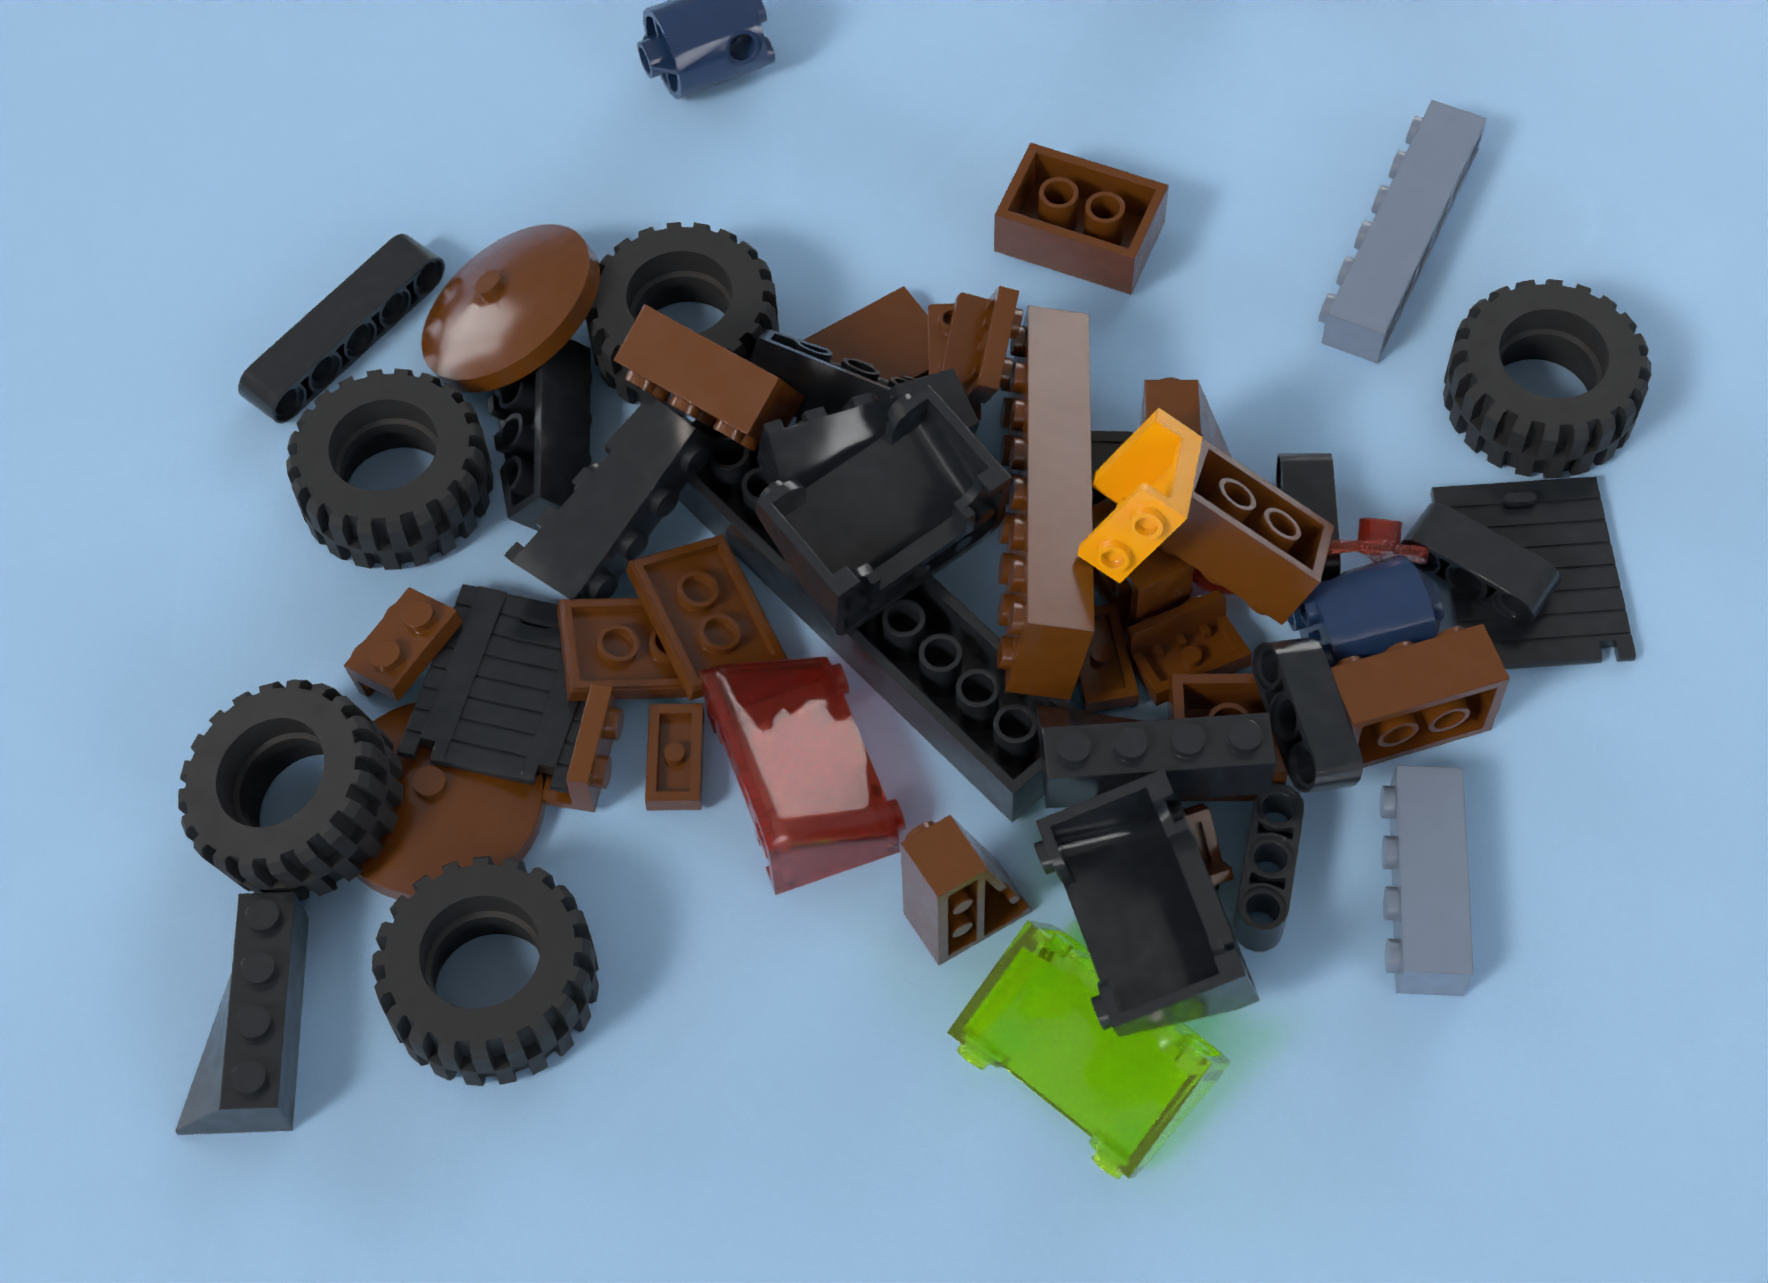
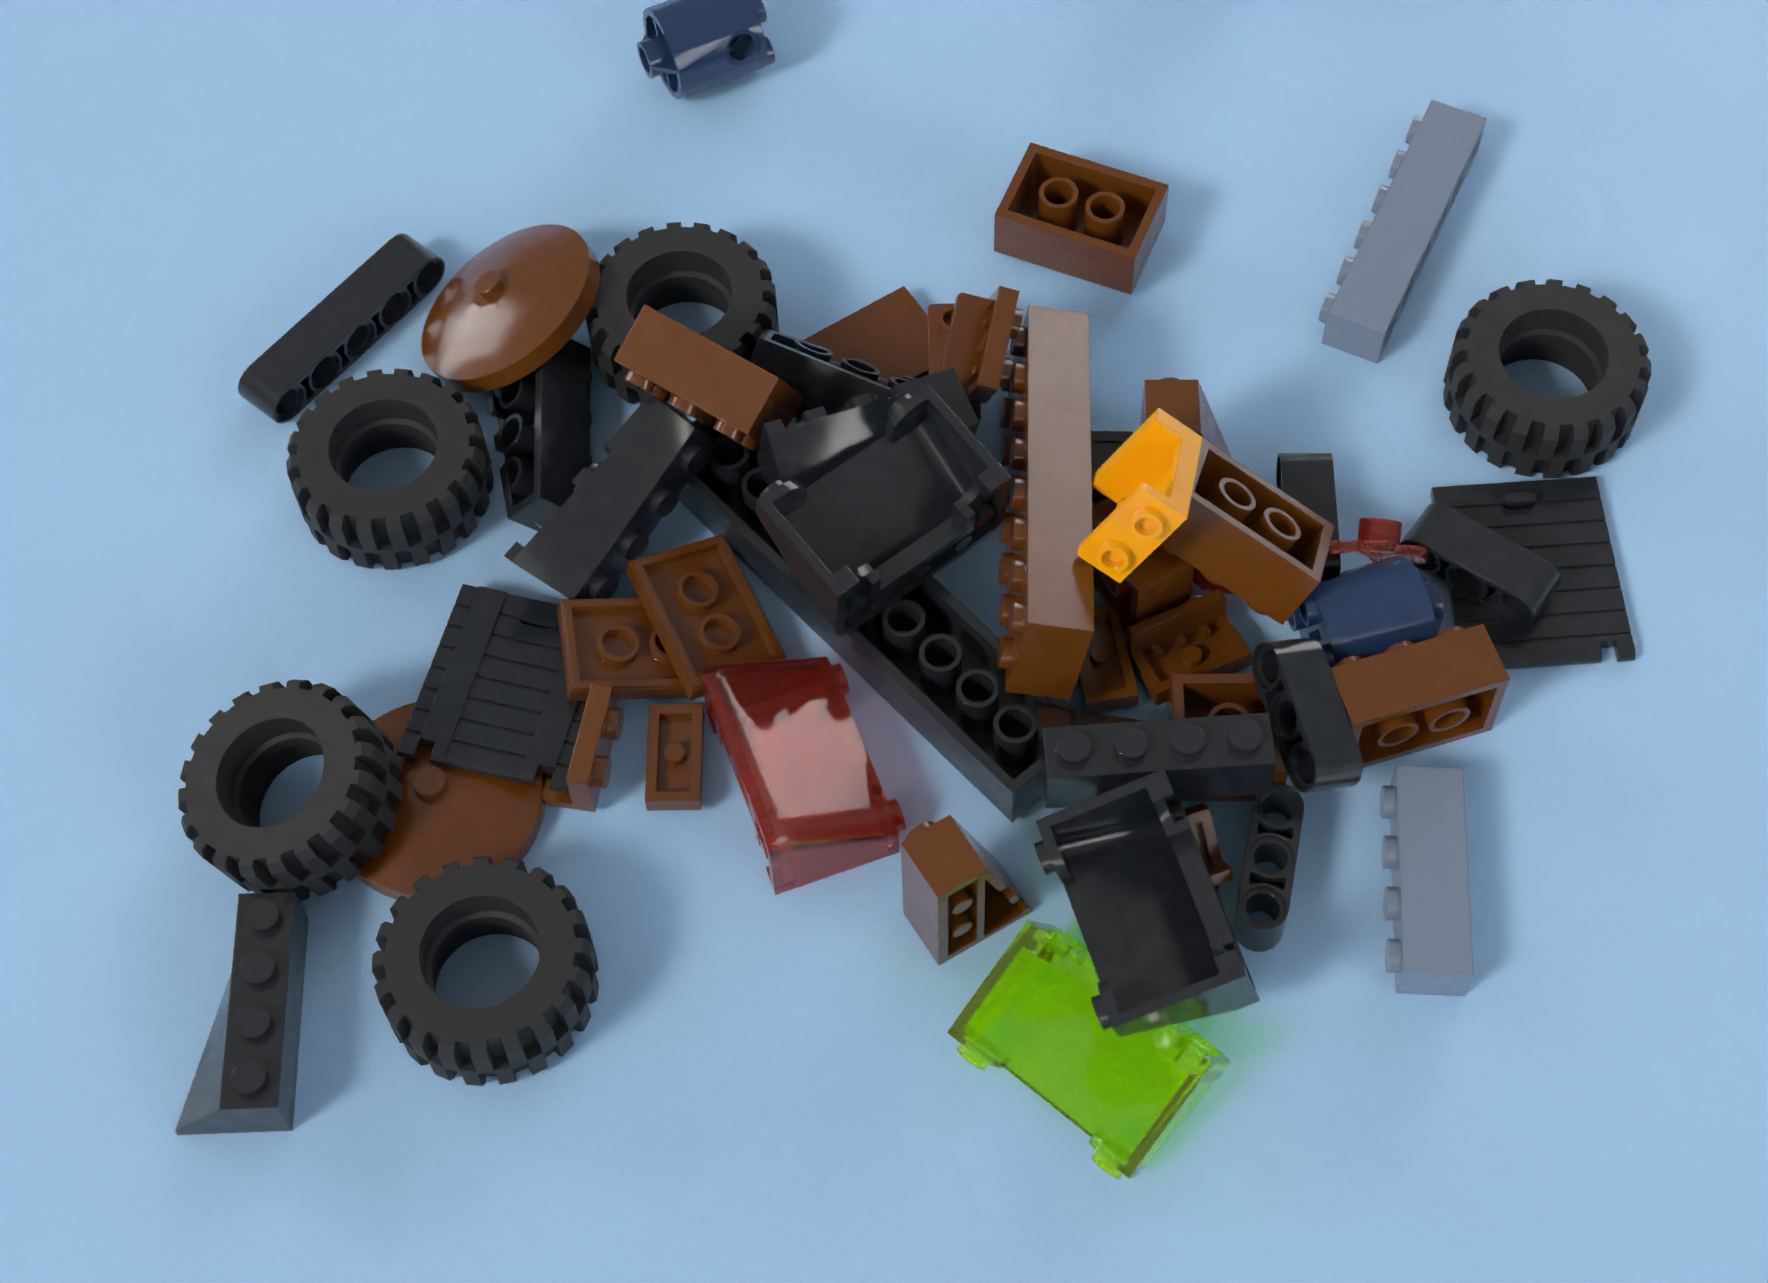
(402, 645): reddish brown bracket -> none

